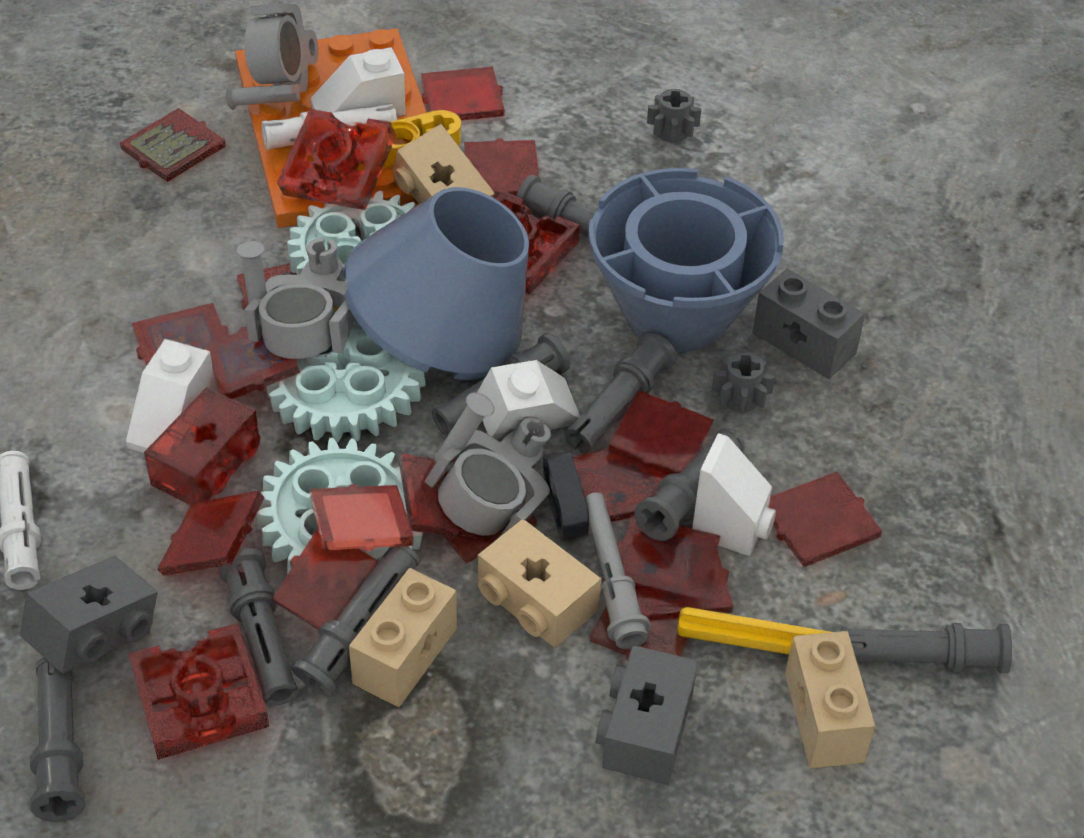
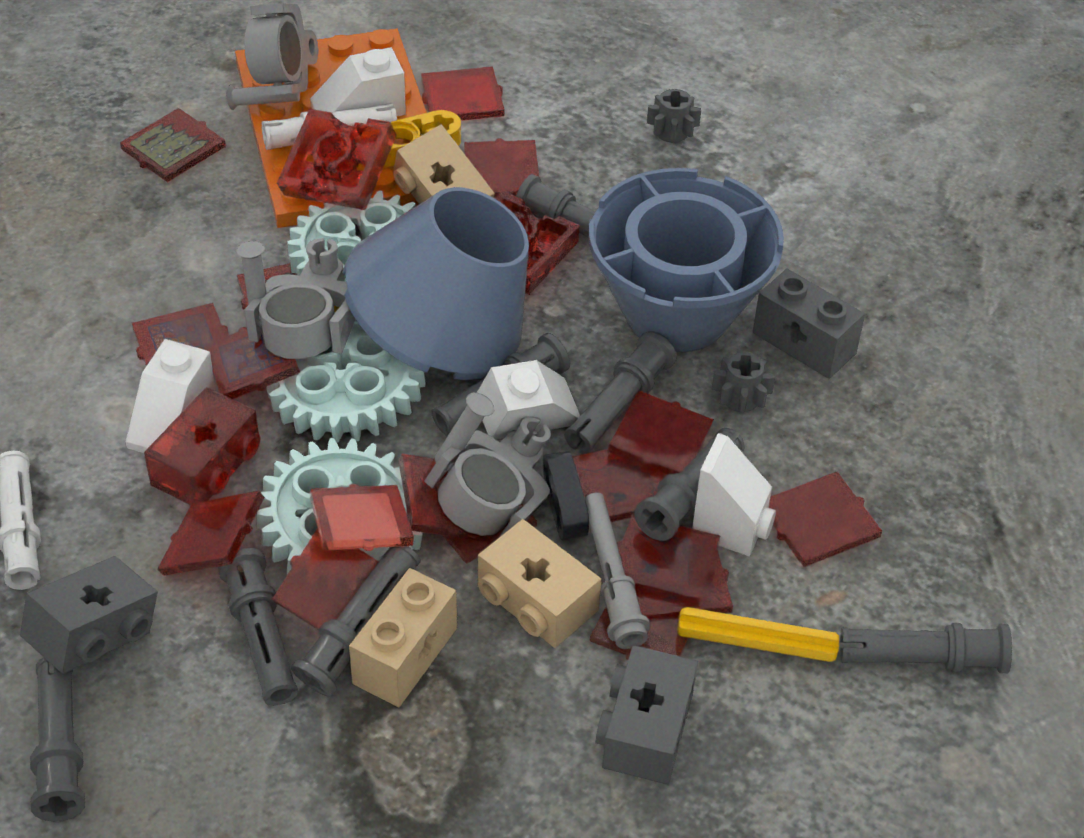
(197, 685): clear red brick -> none
(829, 699): tan brick -> none

